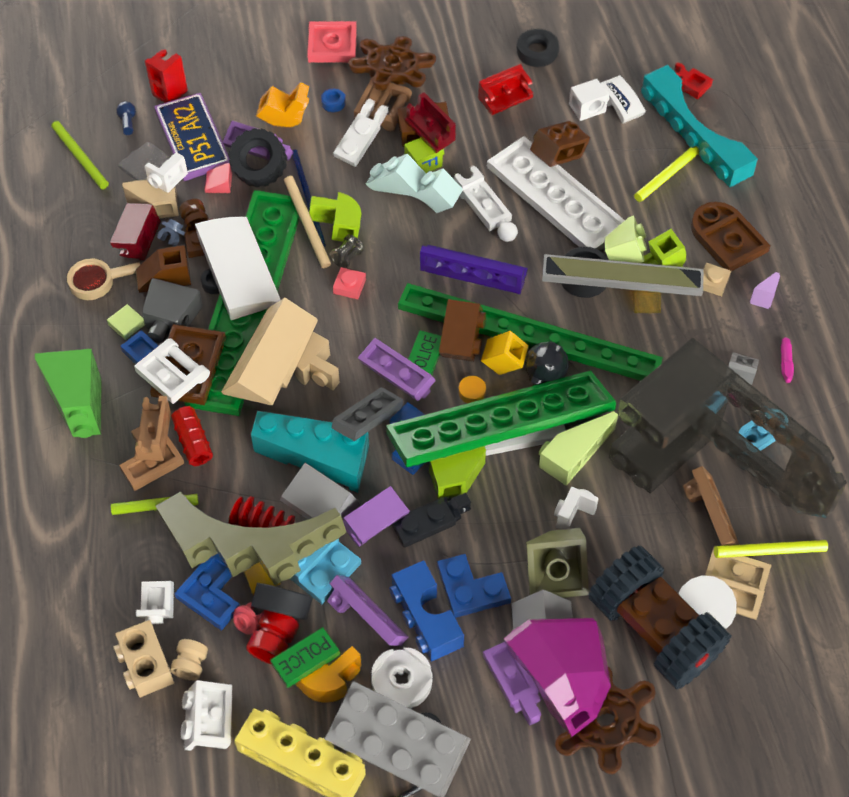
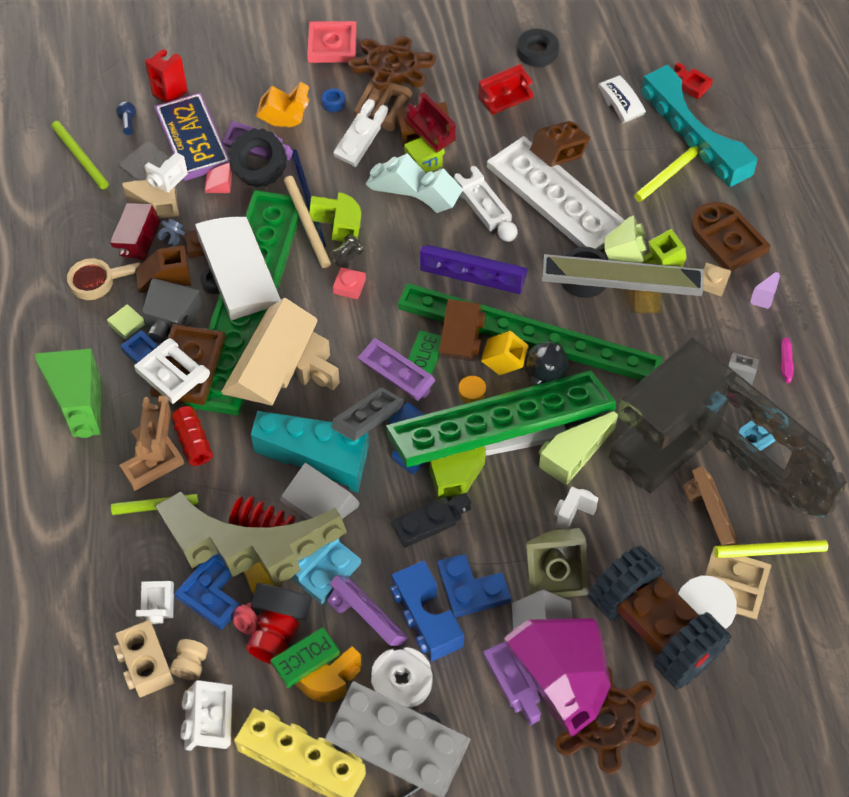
(192, 212): reddish brown wheel -> none
(374, 516): medium lavender hinge -> none
(588, 99): white brick -> none

